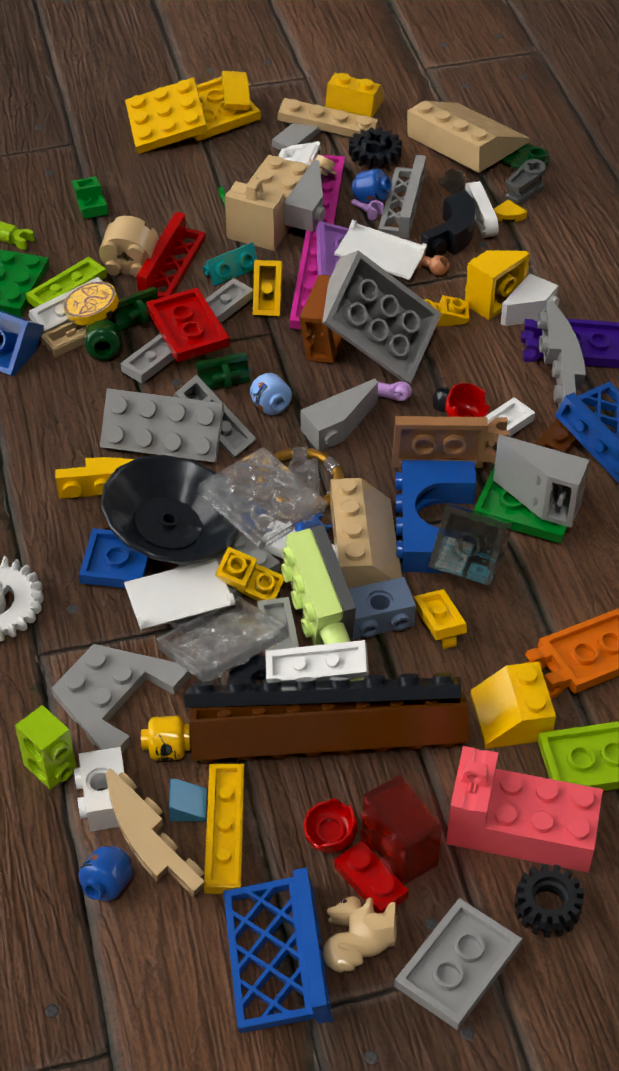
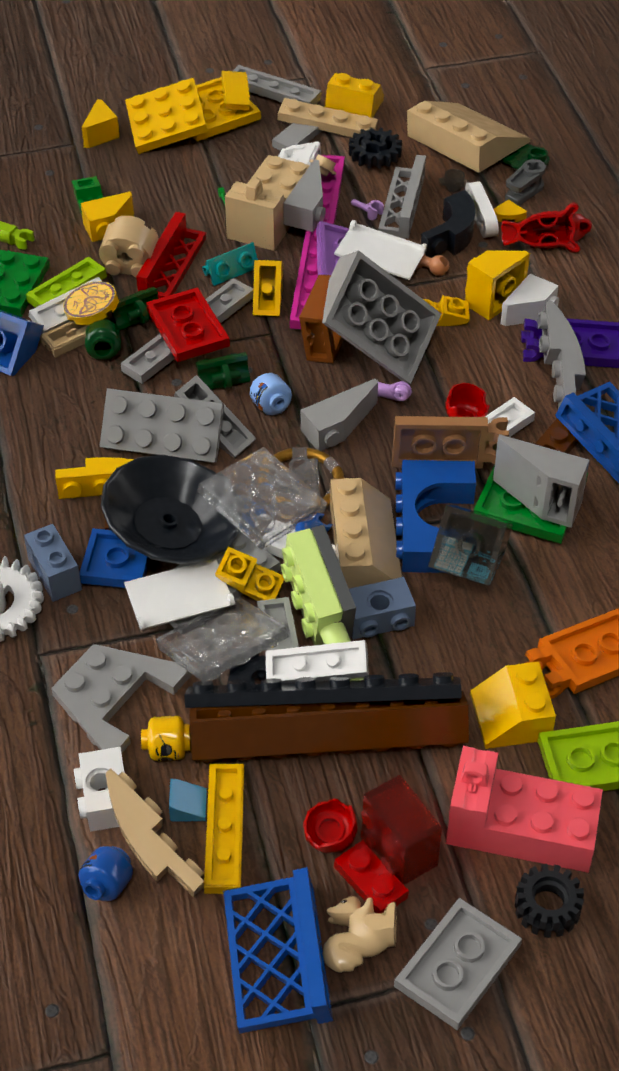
(46, 747): lime brick -> none
(52, 562): none -> sand blue brick
(100, 125): none -> yellow slope
(102, 211): none -> yellow slope
(278, 88): none -> light grey plate
(371, 186): blue head -> none
(439, 398): black hinge -> none
(440, 617): yellow plate -> none
(549, 229): none -> red animal

